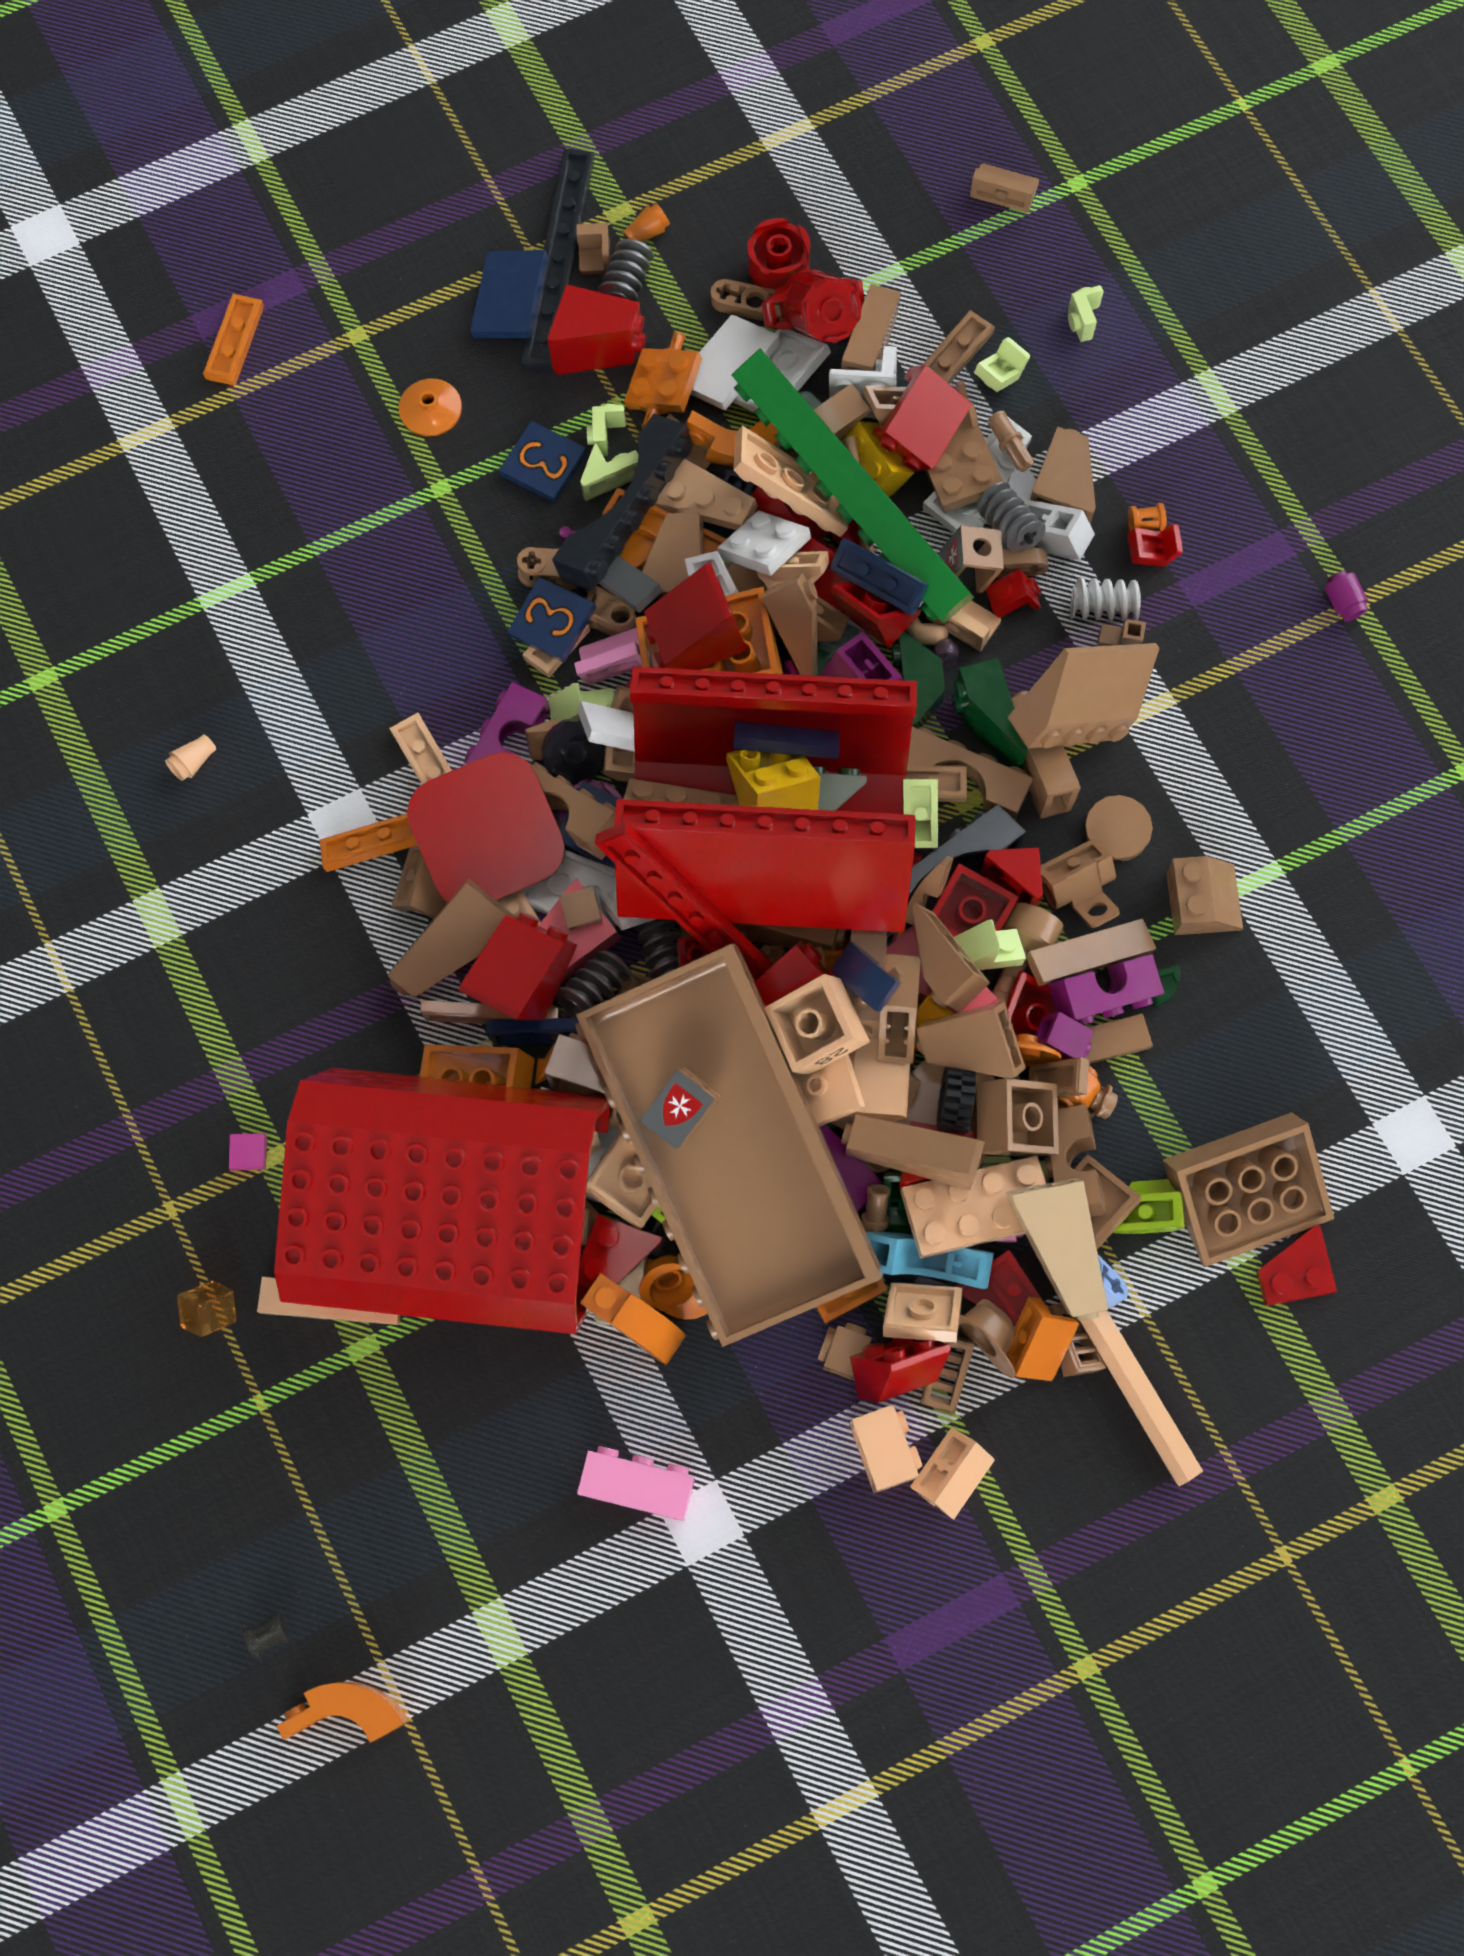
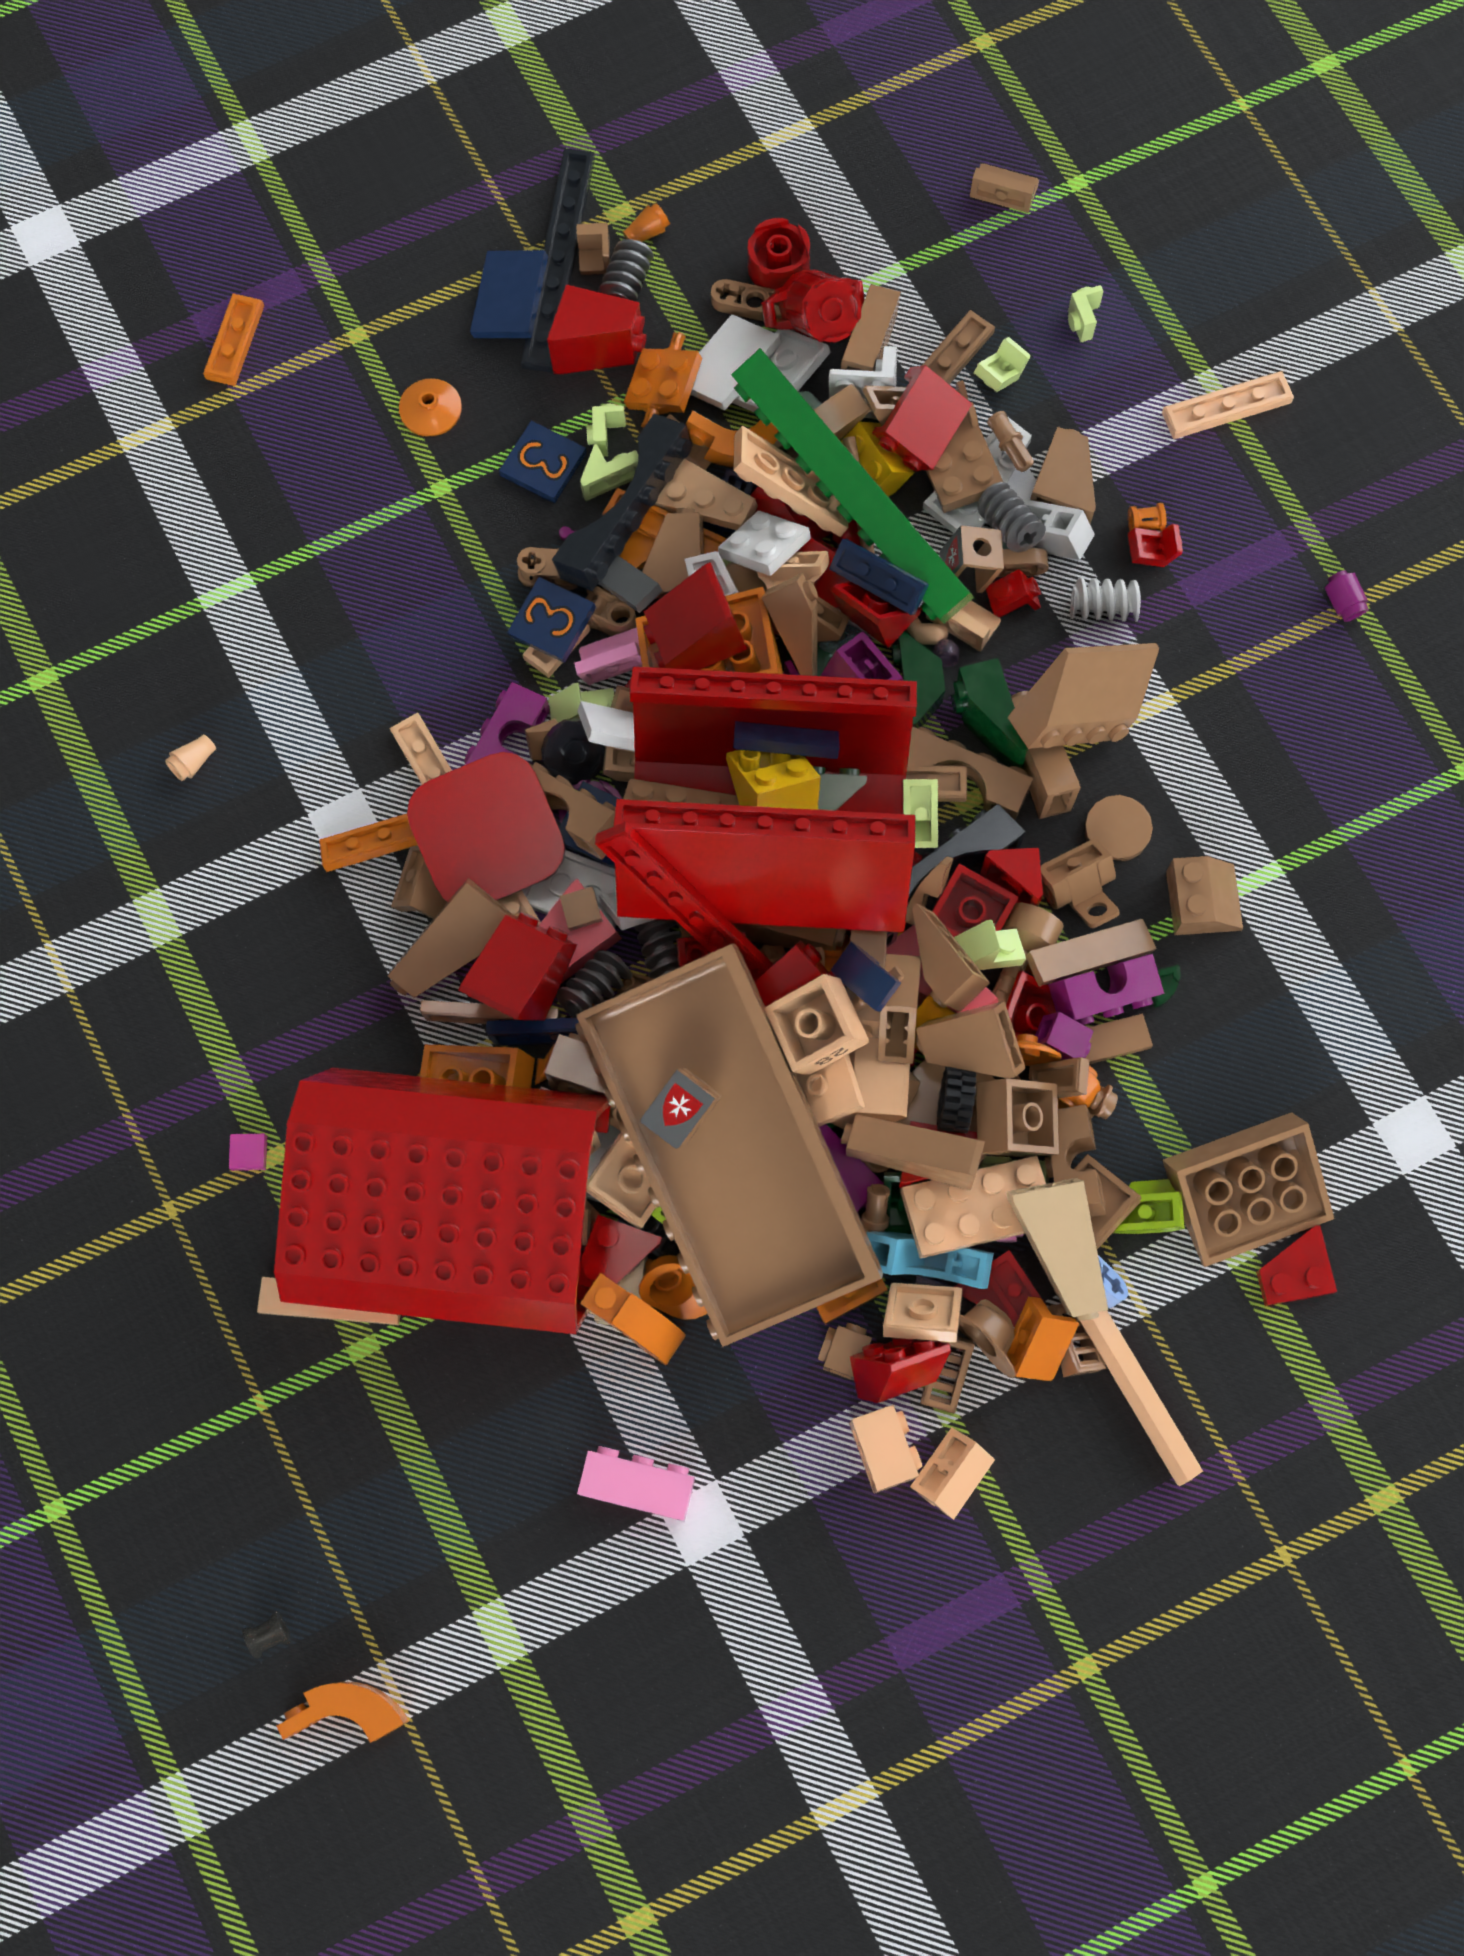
(206, 1308): clear orange panel -> none
(1130, 633): medium nougat piece -> none
(1227, 405): none -> light nougat tile

